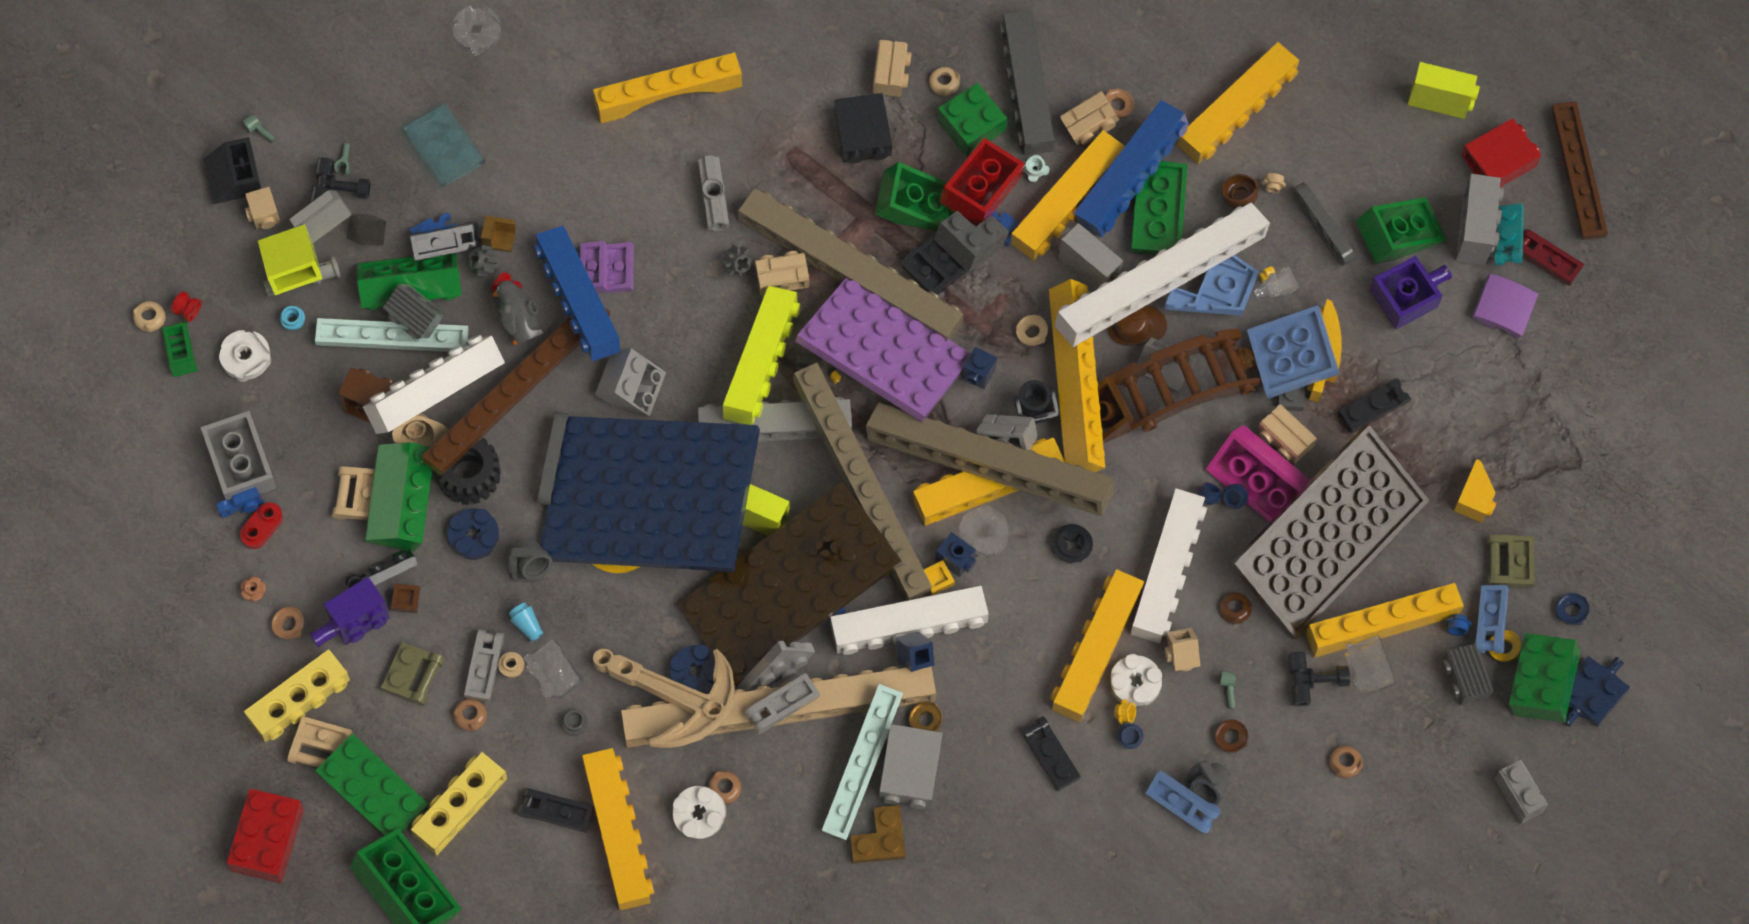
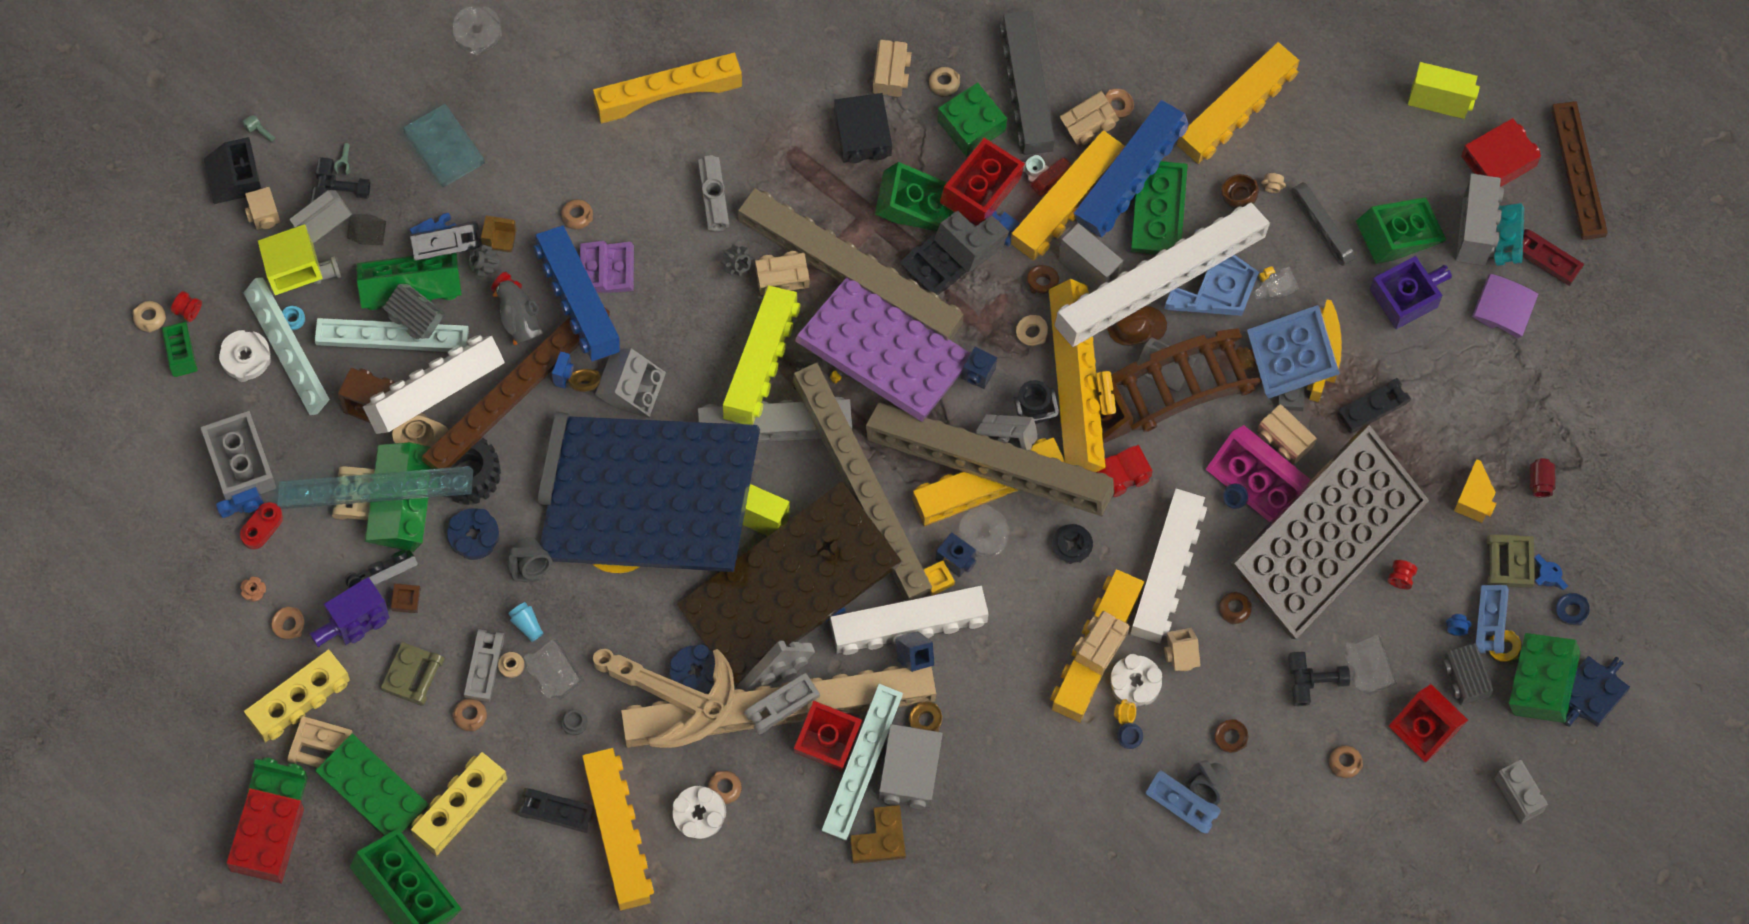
(278, 779): none -> green bracket
(286, 346): none -> light aqua plate
(375, 487): none -> clear light blue plate
(562, 370): none -> blue plate
(577, 223): none -> medium nougat piece
(584, 375): none -> pearl gold piece
(827, 736): none -> red slope
(1042, 271): none -> reddish brown piece
(1050, 177): none -> clear red beam
(1050, 754): black plate -> none
(1101, 642): none -> tan brick
(1105, 386): none -> yellow piece
(1127, 469): none -> red brick
(1210, 492): dark blue plate -> none
(1228, 679): sand green hand -> none
(1384, 619): yellow brick -> none
(1402, 574): none -> red wheel
(1428, 722): none -> red slope
(1542, 478): none -> dark red brick
(1549, 574): none -> blue piece

